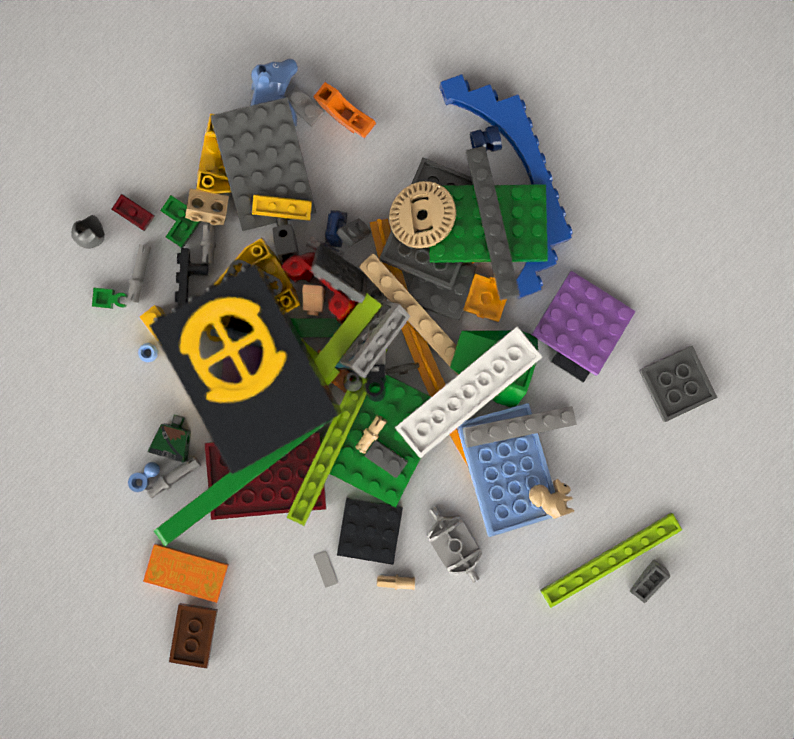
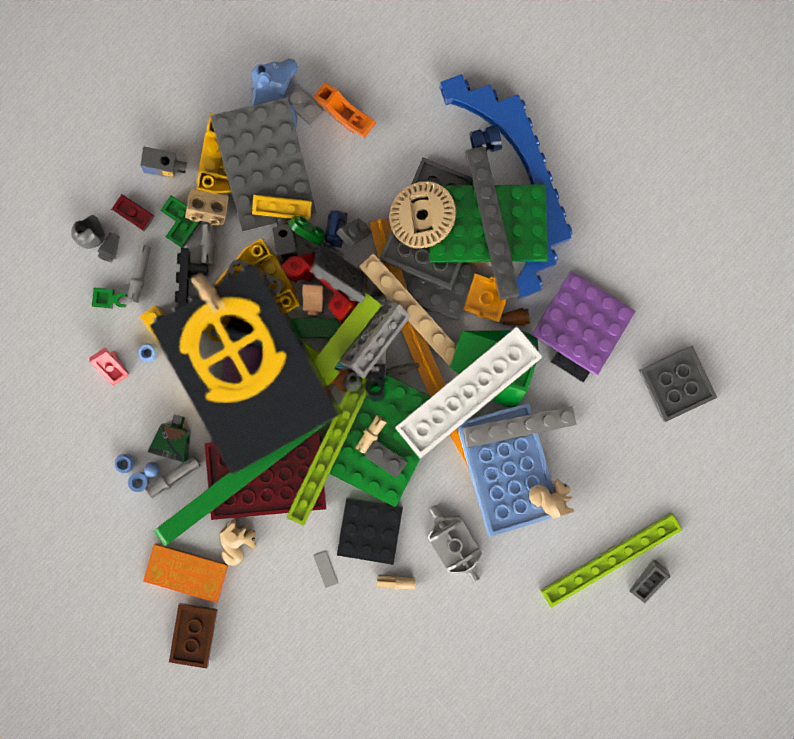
(109, 248): none -> dark grey cone
(109, 366): none -> coral slope
(119, 466): none -> medium blue plate
(154, 159): none -> dark grey torso
(208, 293): none -> tan pin
(232, 539): none -> tan animal
(305, 229): none -> green plate
(516, 317): none -> reddish brown cone

